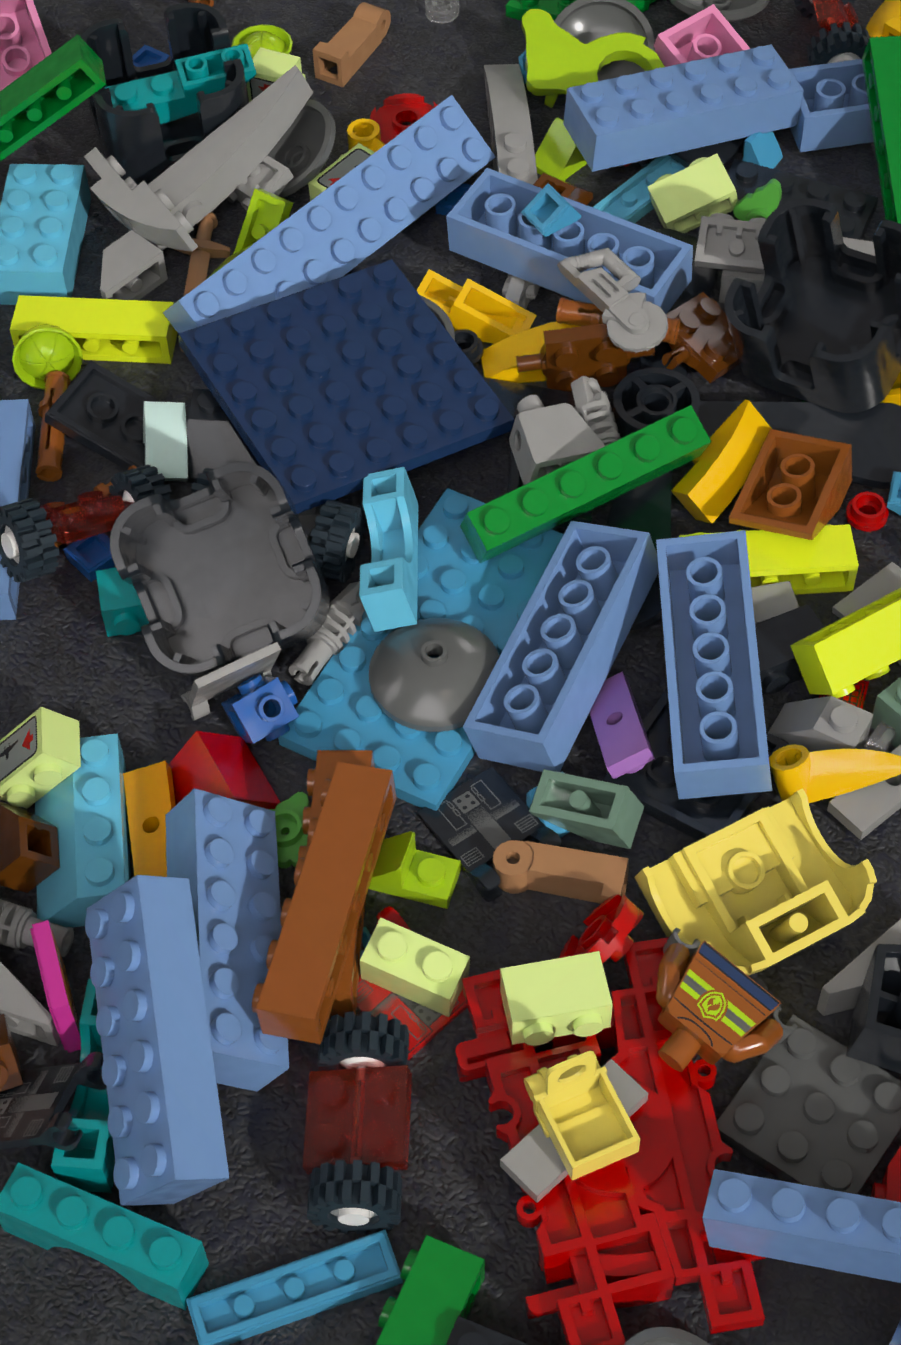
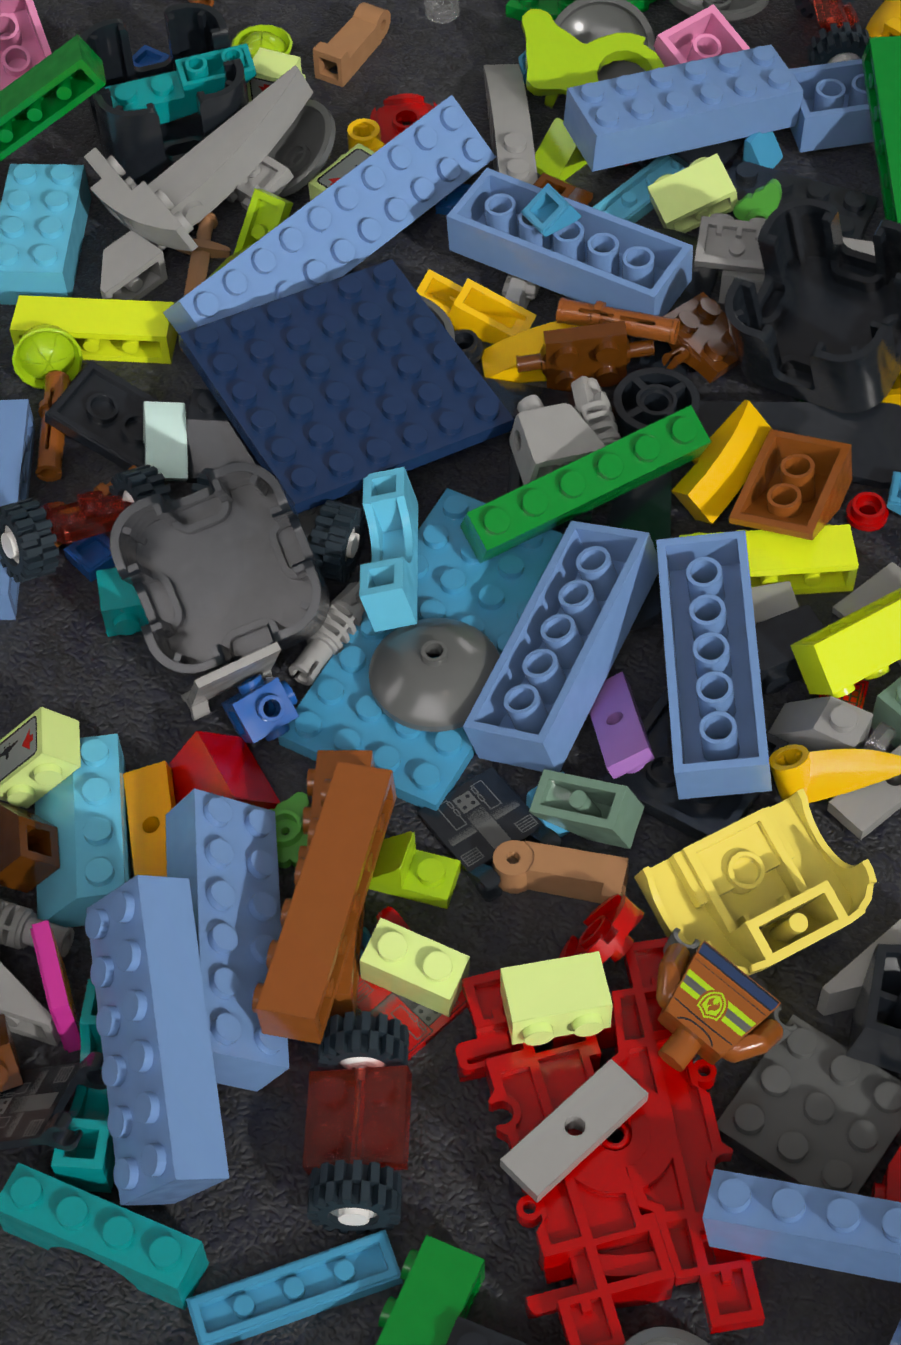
(582, 1114): light yellow piece -> none
(630, 319): light grey piece -> none

